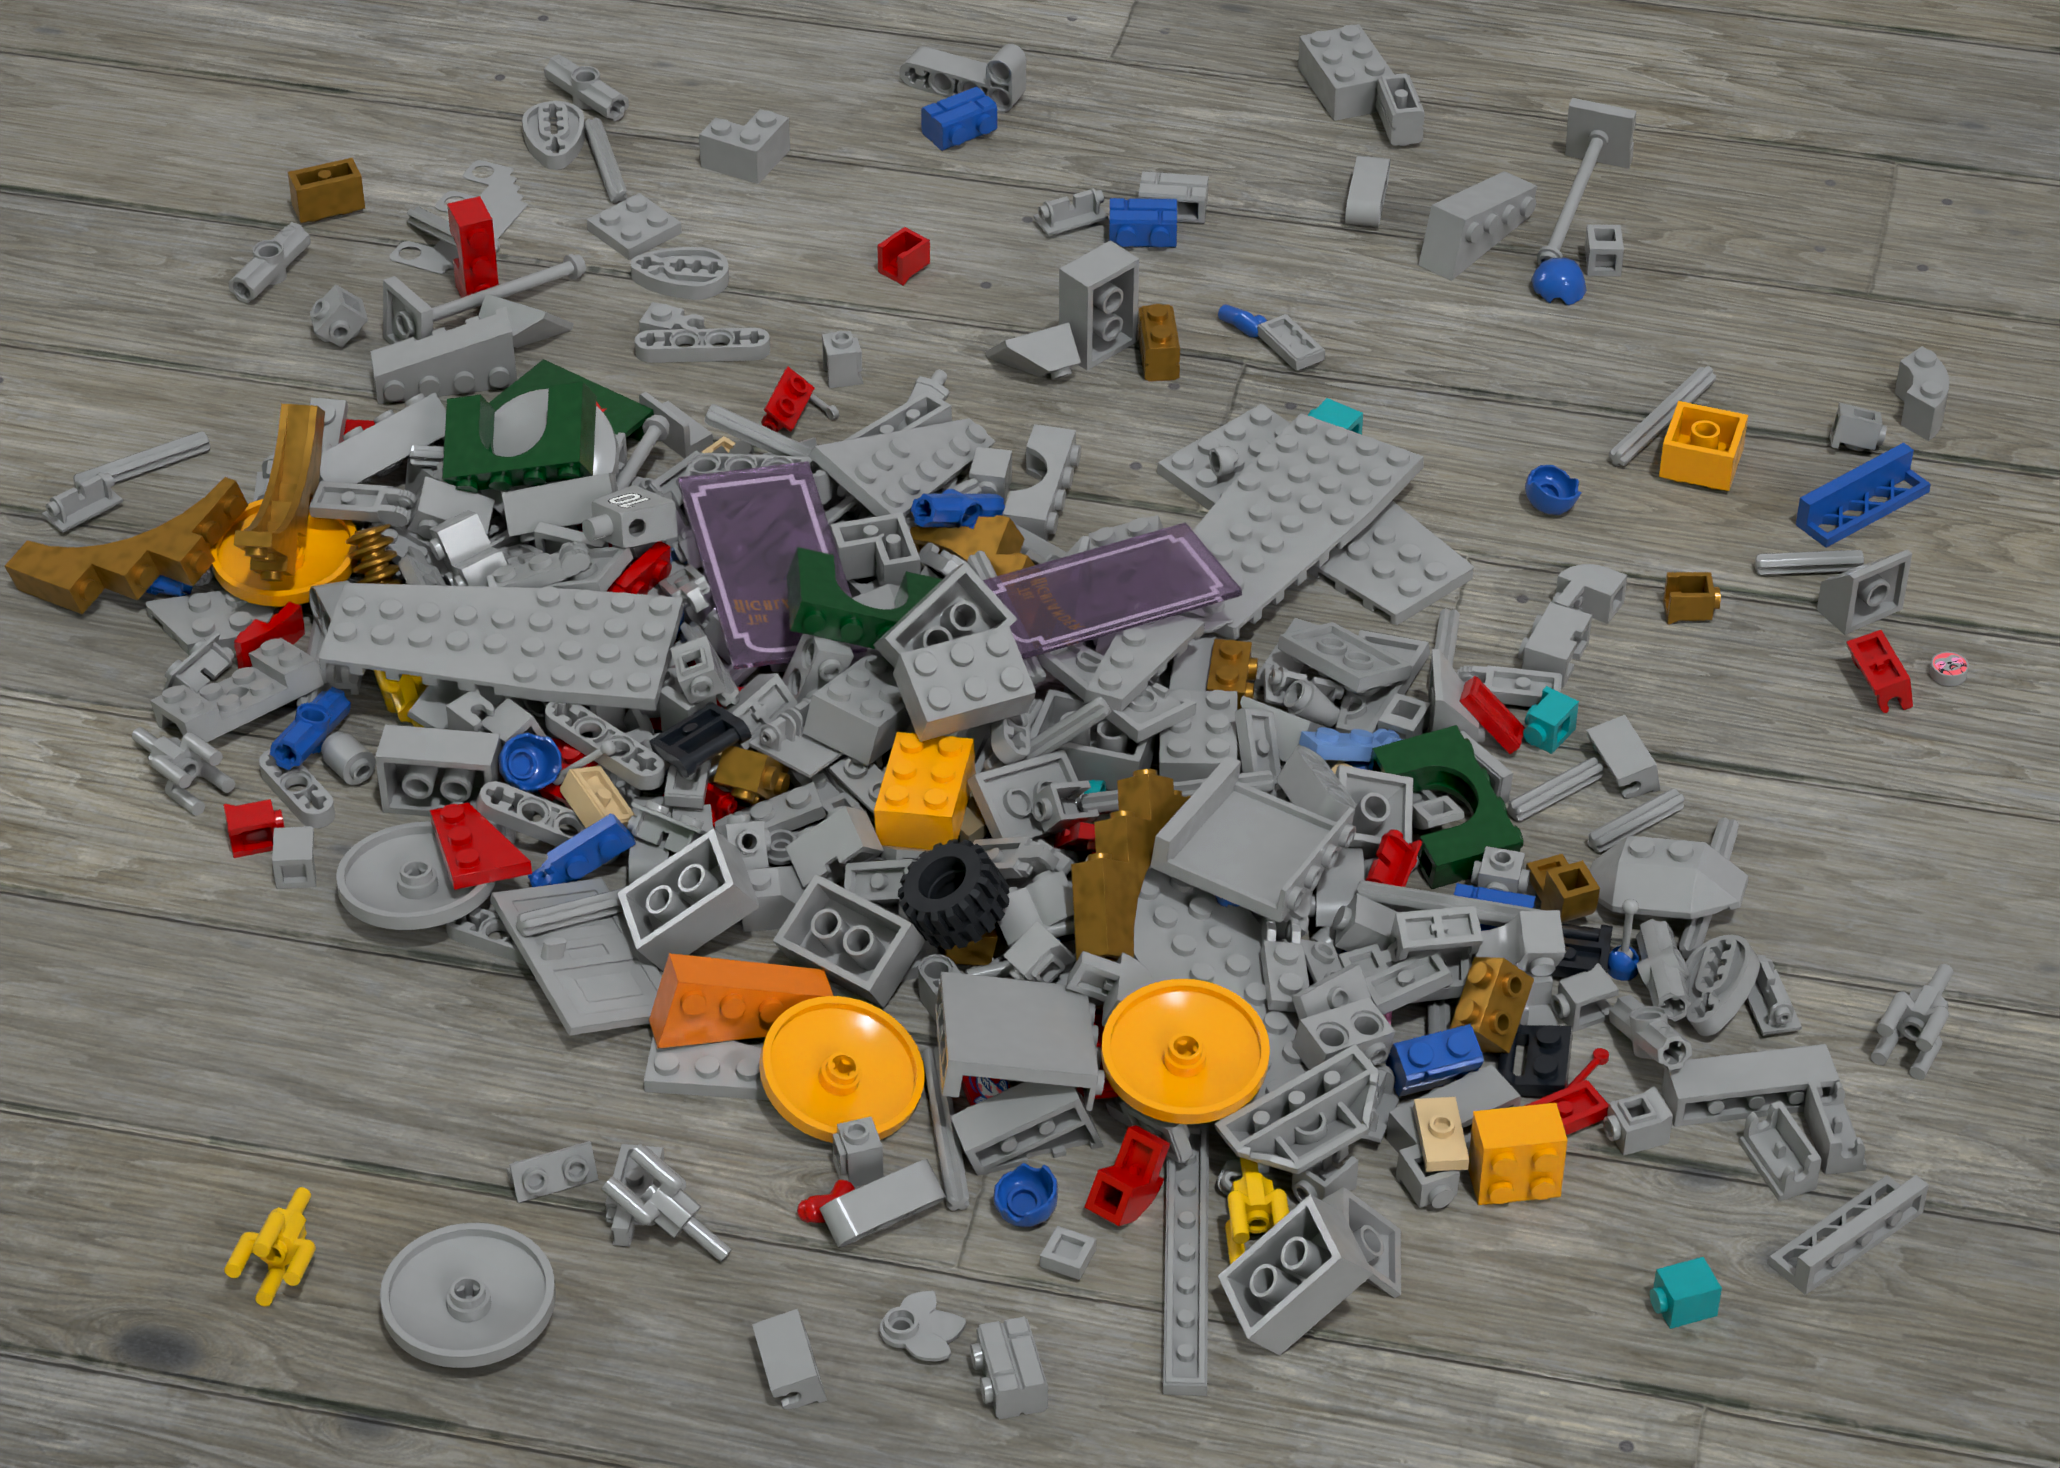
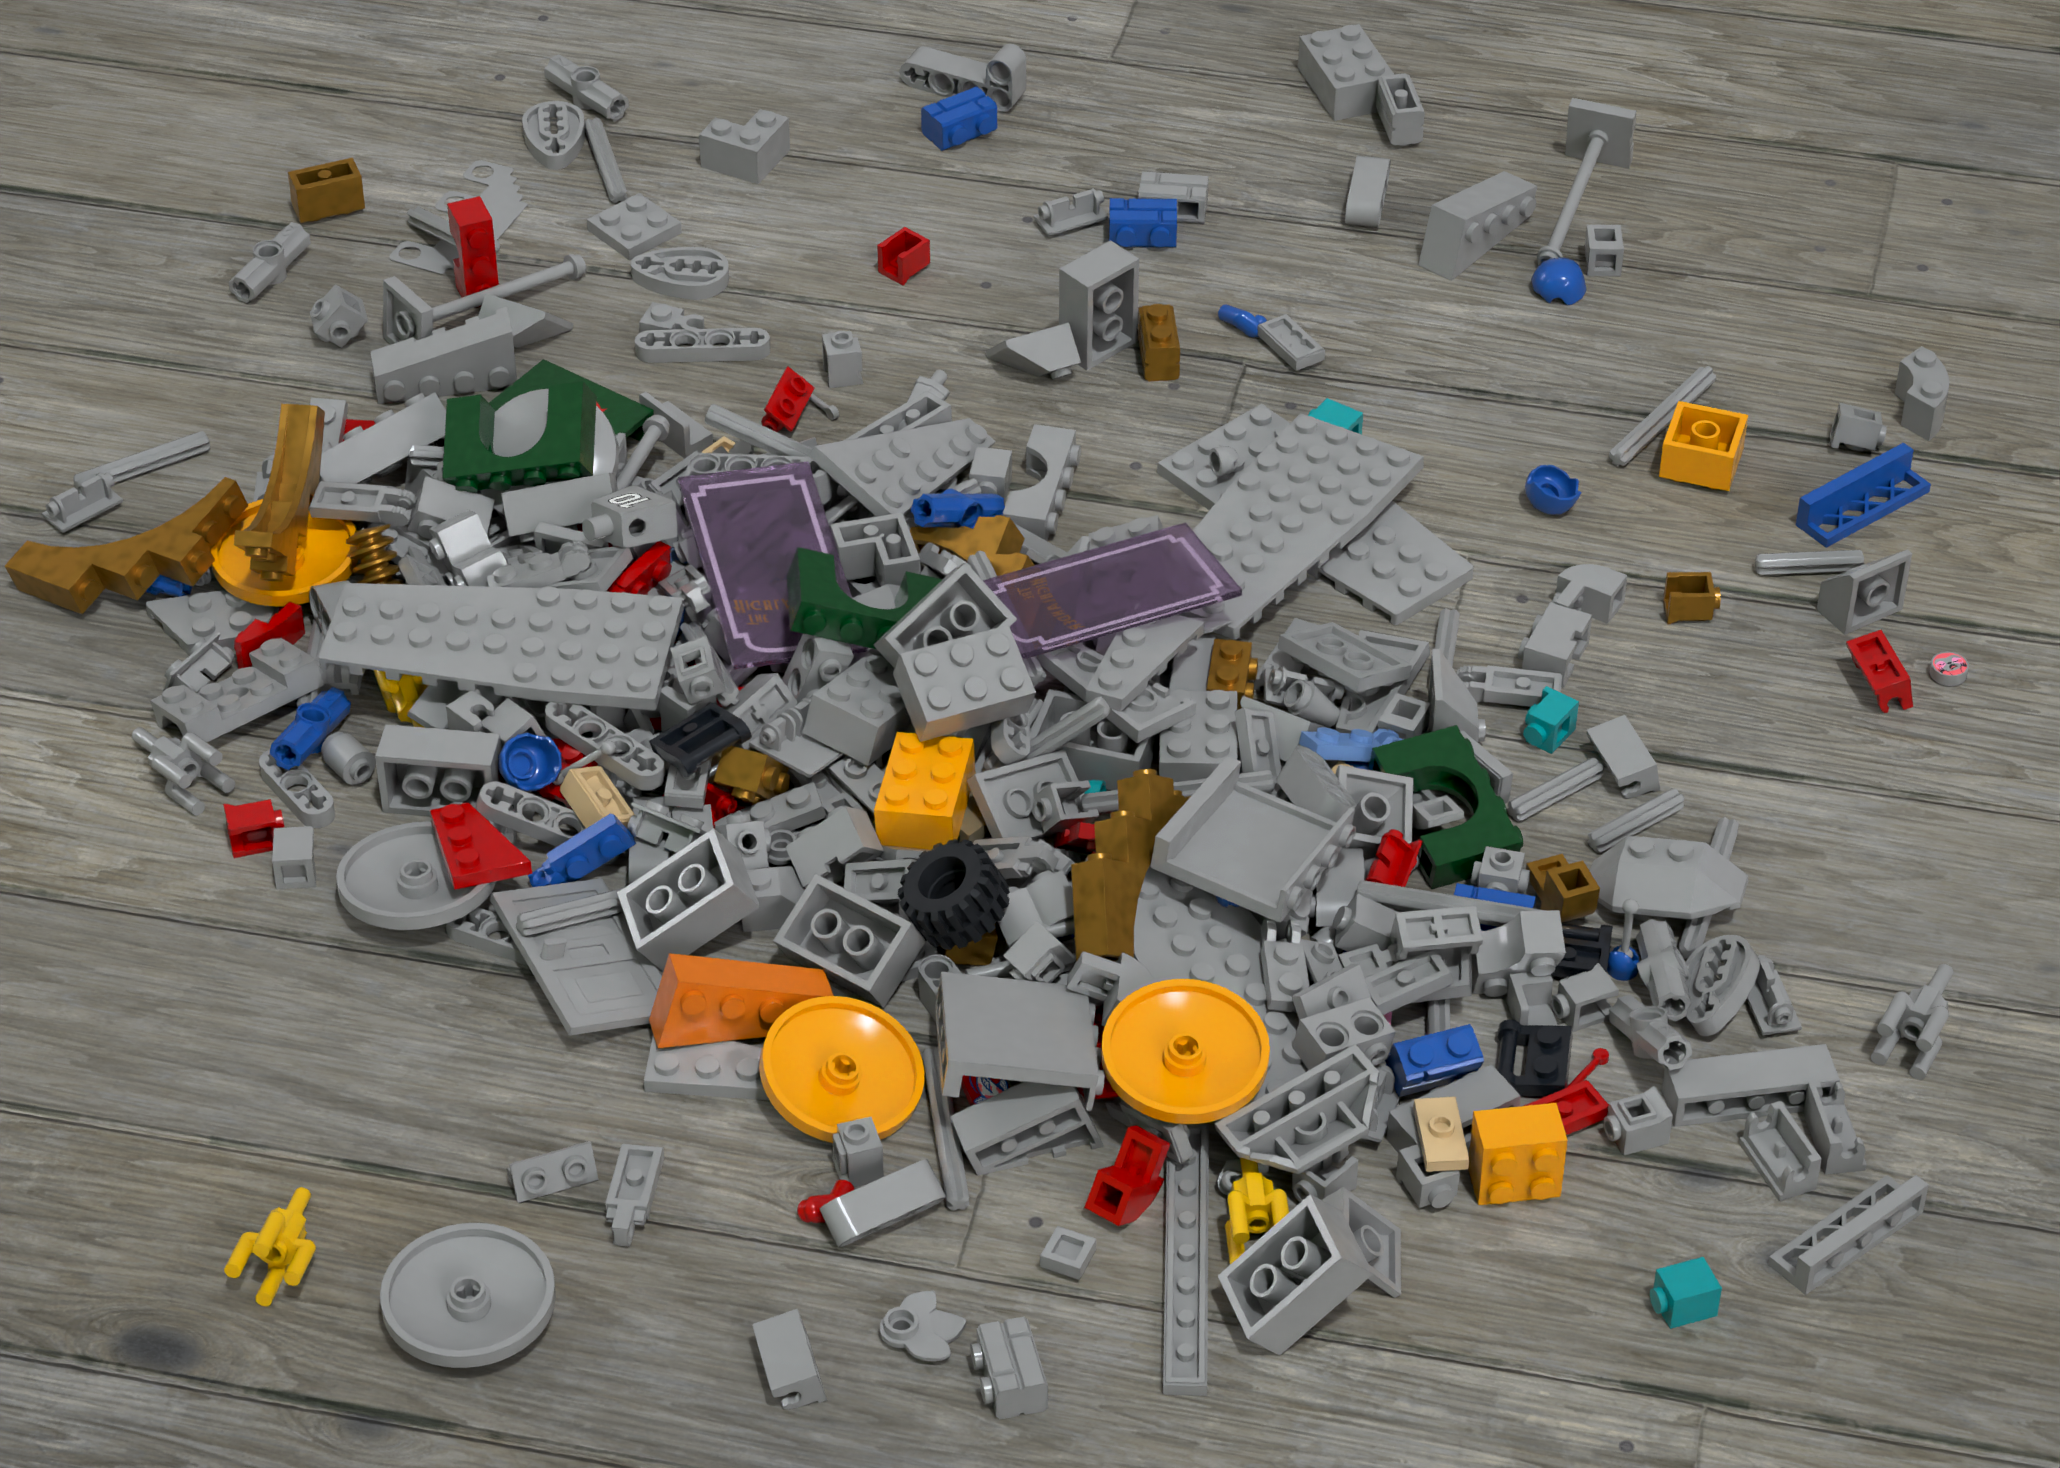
(665, 1203): light grey plant -> none
(1026, 1195): blue hair -> none
(1492, 714): red tile -> none
(1493, 1002): pearl gold brick -> none

